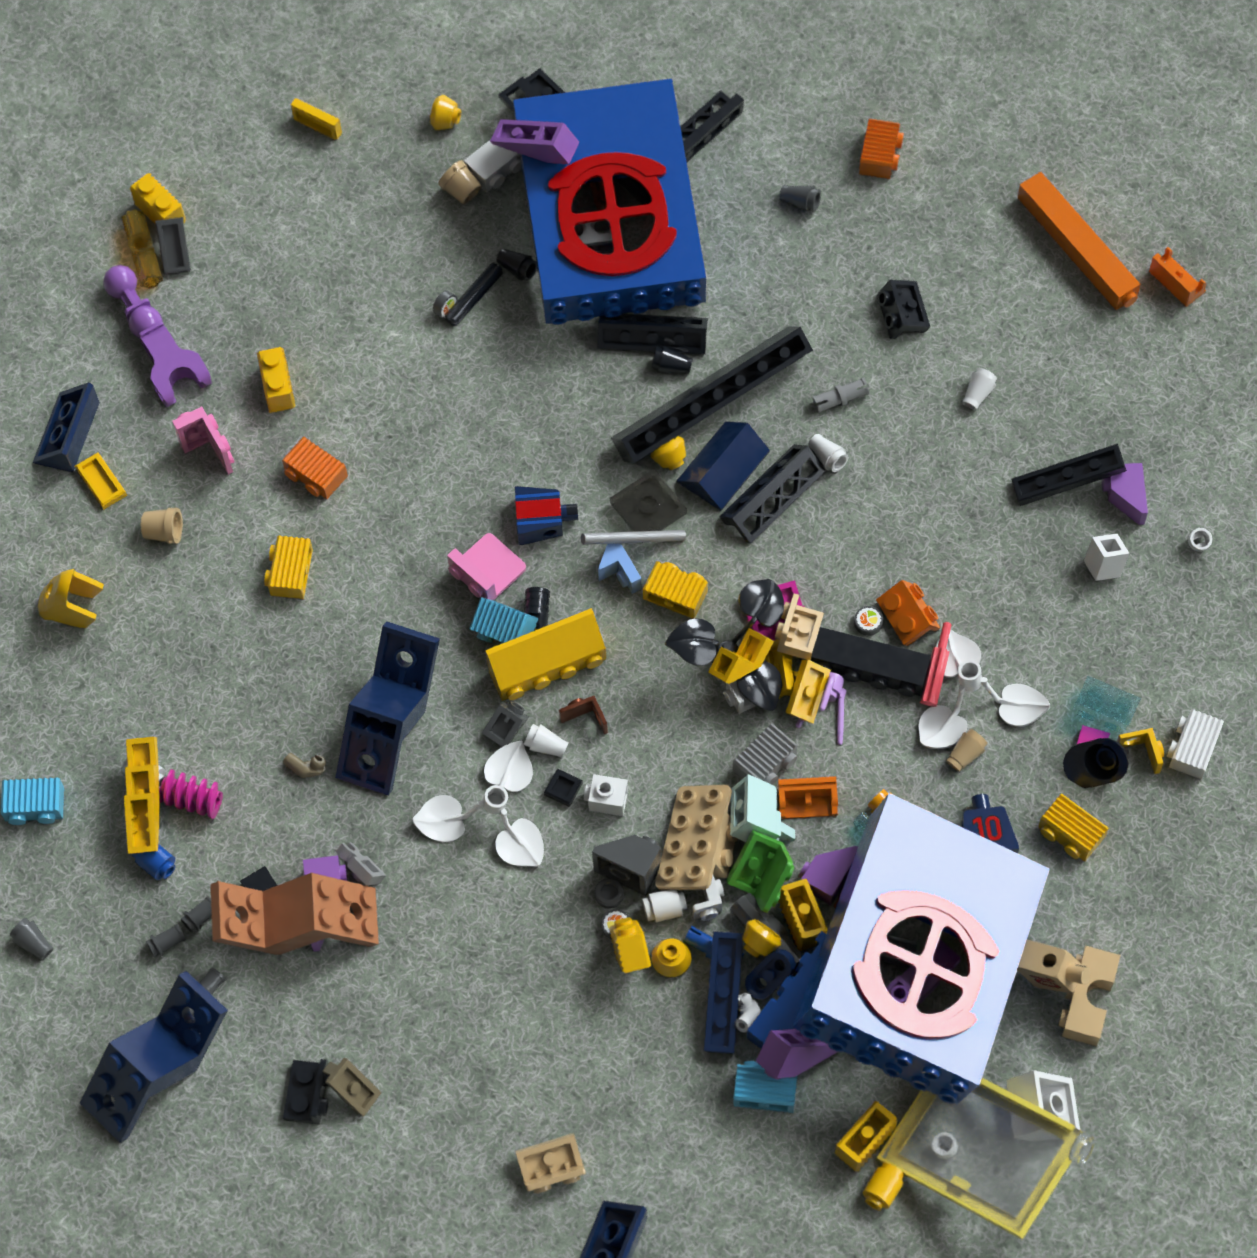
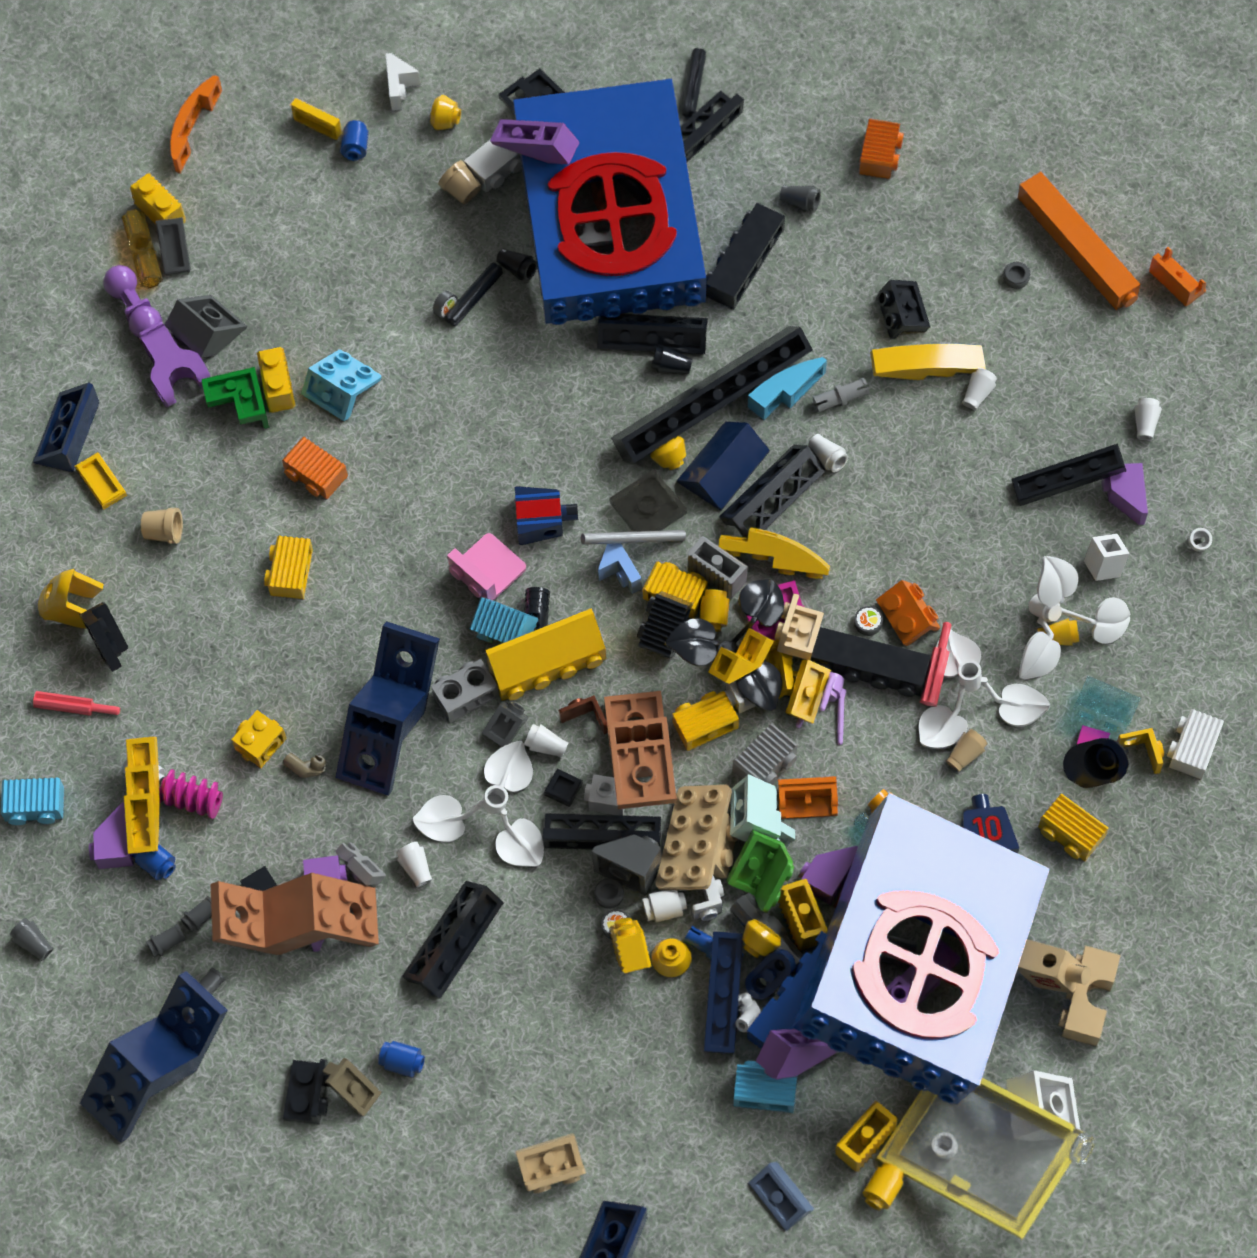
(71, 704): none -> coral axle
(105, 634): none -> black bracket
(111, 842): none -> medium lavender slope
(197, 429): bright pink bracket -> none
(202, 97): none -> orange slope
(204, 324): none -> dark grey slope
(240, 388): none -> green panel
(258, 738): none -> yellow head
(337, 382): none -> medium azure bracket
(354, 140): none -> blue brick
(400, 76): none -> white slope
(401, 1058): none -> blue brick
(414, 862): none -> white cone
(457, 939): none -> black fence
(469, 696): none -> light grey brick
(589, 838): none -> black fence
(640, 750): none -> nougat bracket
(665, 615): none -> black brick
(693, 82): none -> black axle
(705, 719): none -> yellow brick
(715, 608): none -> yellow brick
(717, 567): none -> light grey brick
(744, 255): none -> black brick
(780, 1195): none -> sand blue slope
(786, 387): none -> medium azure slope
(787, 553): none -> yellow slope
(918, 361): none -> yellow slope
(1016, 275): none -> dark grey tile
(1055, 582): none -> white plant
(1064, 632): none -> yellow cone
(1146, 415): none -> white cone

